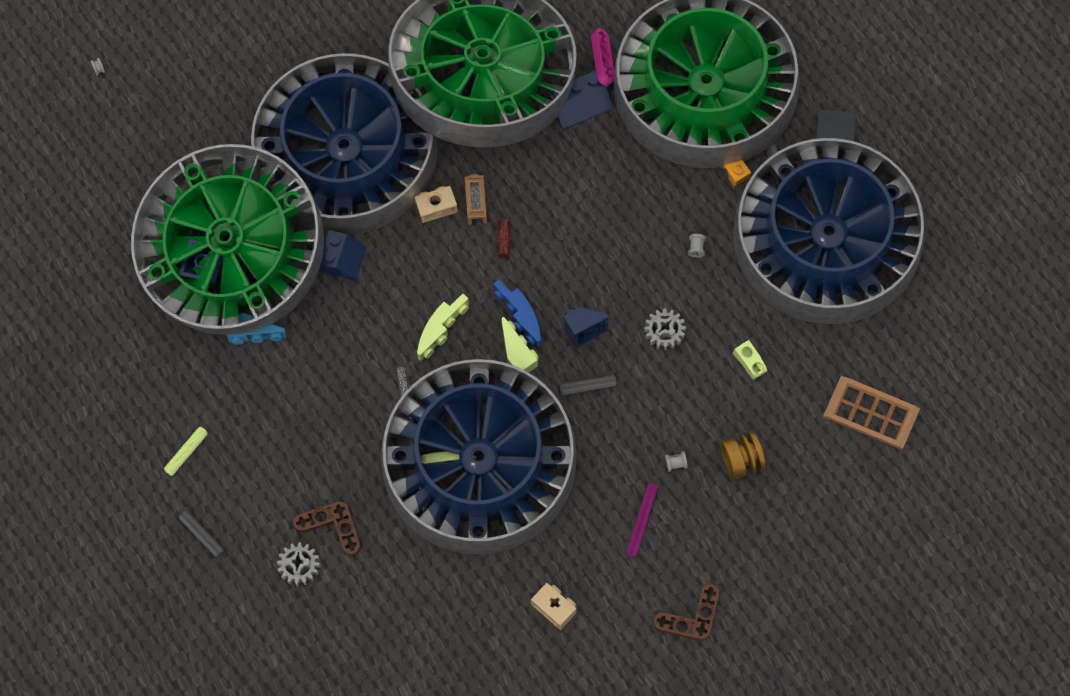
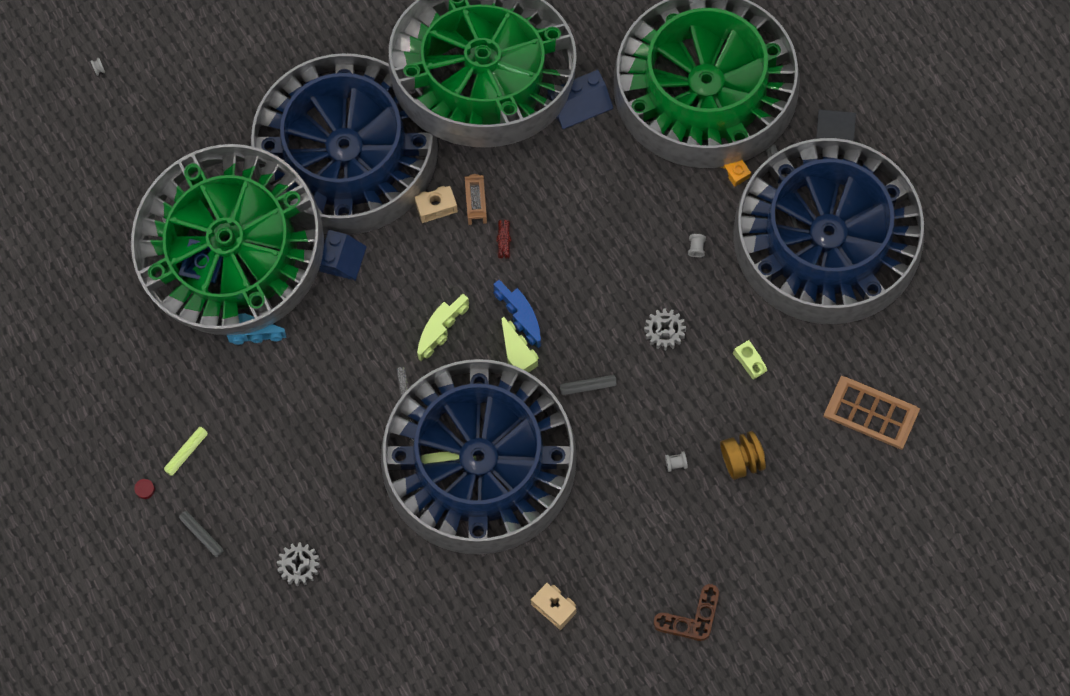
(144, 489): none -> dark red tile
(331, 518): reddish brown beam -> none
(584, 324): dark blue slope -> none
(602, 57): dark pink beam -> none
(642, 520): magenta axle -> none

